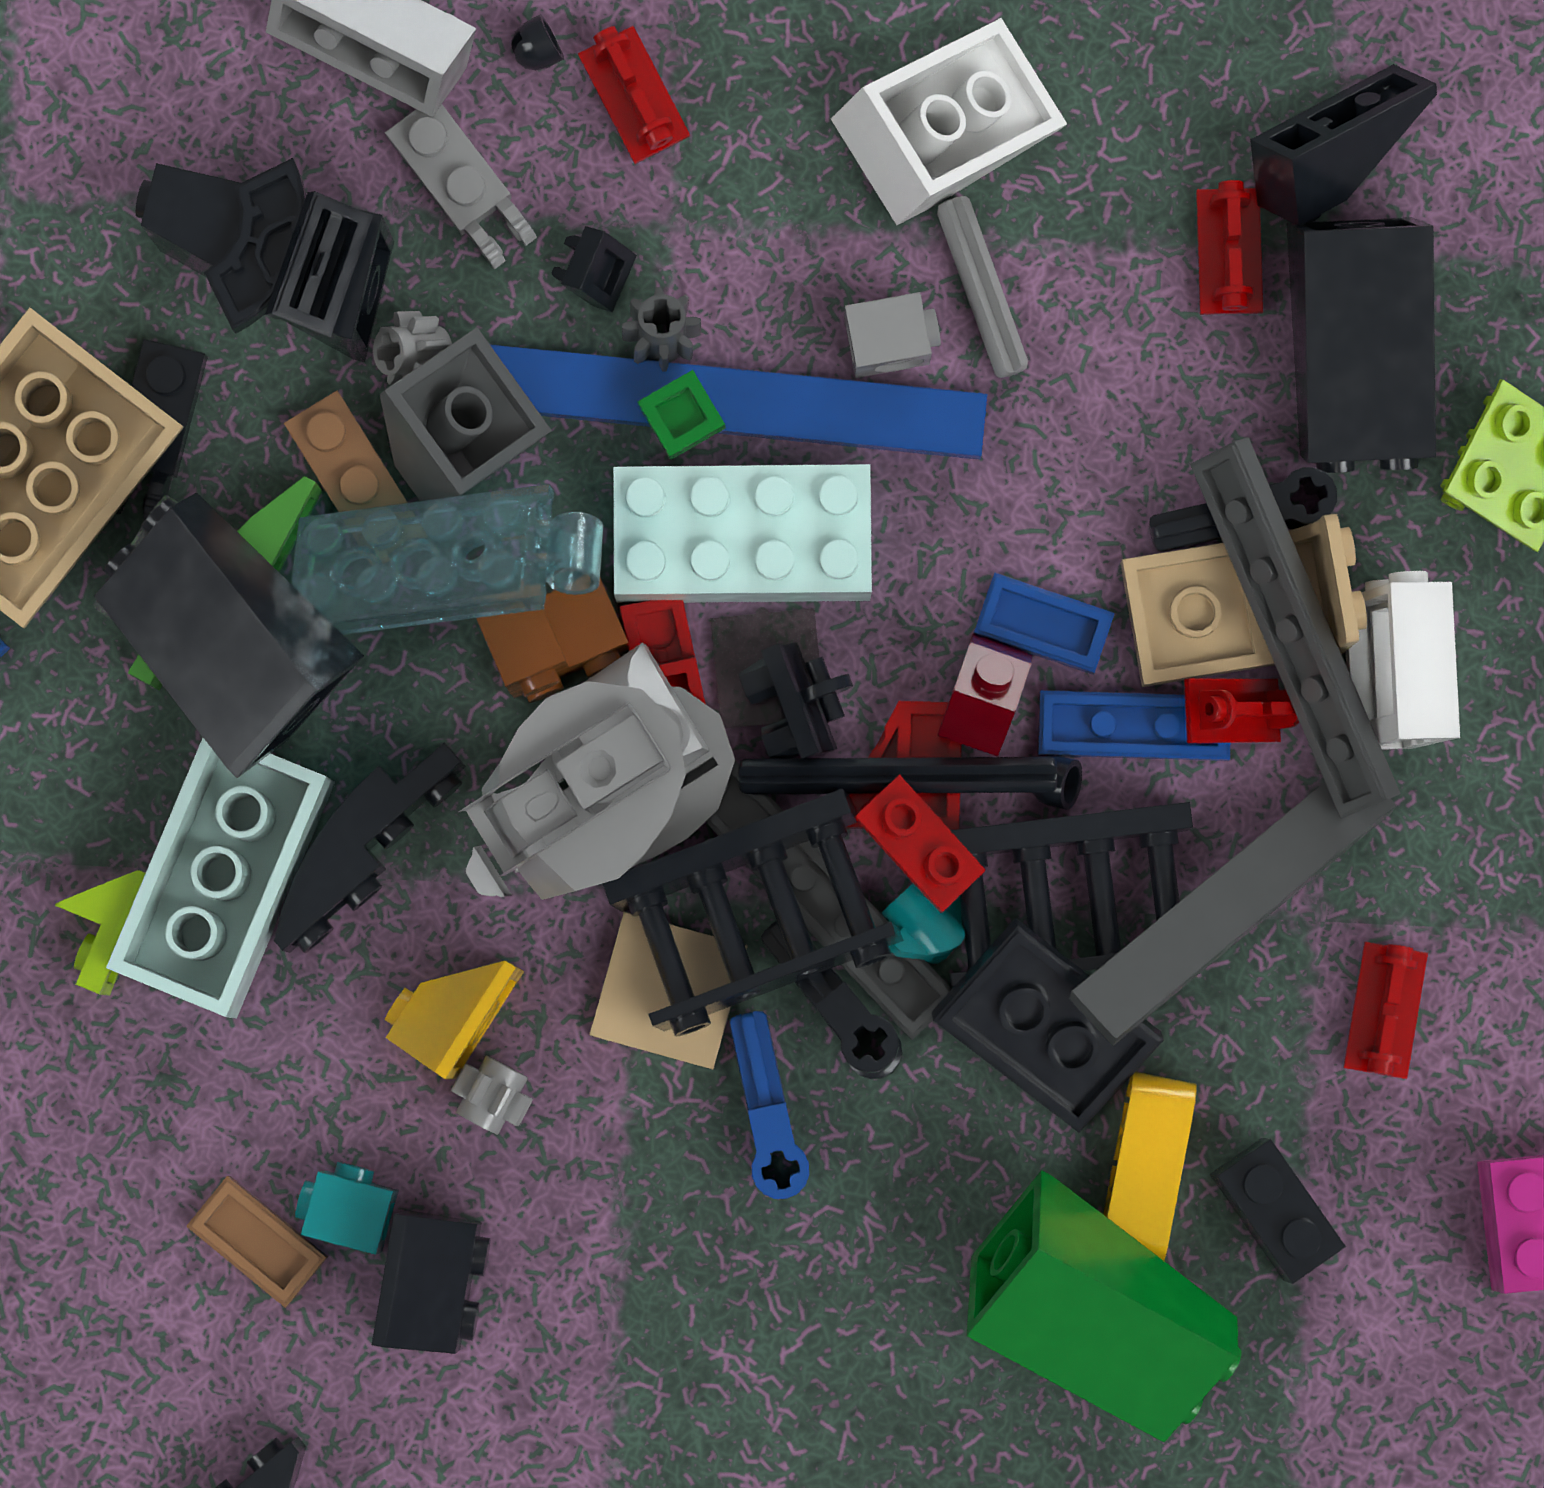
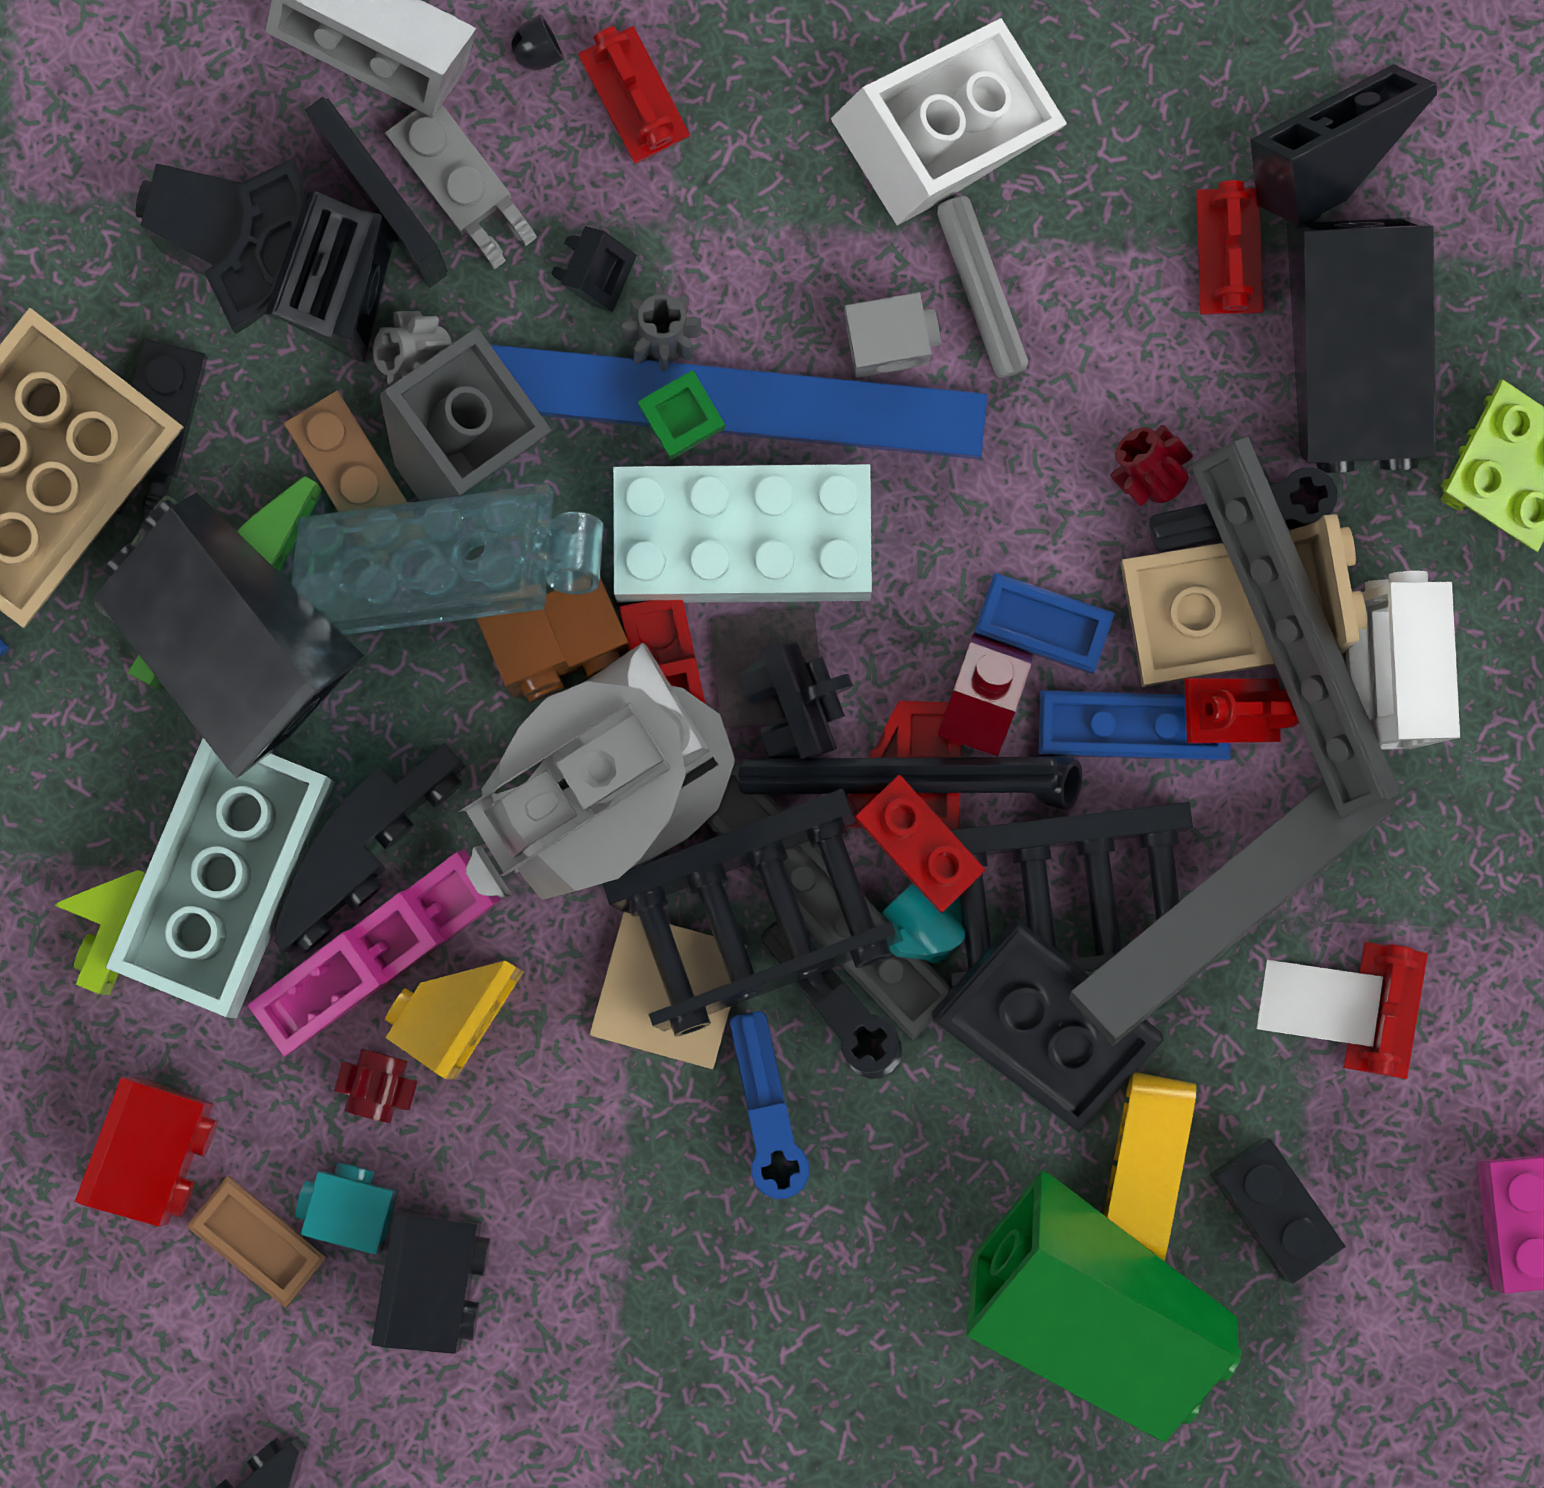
(147, 1152): none -> red slope
(370, 955): none -> dark pink slope
(375, 1086): none -> dark red gear
(377, 190): none -> black tile
(491, 1095): light grey gear -> none
(1151, 465): none -> dark red gear
(1320, 1003): none -> white sticker

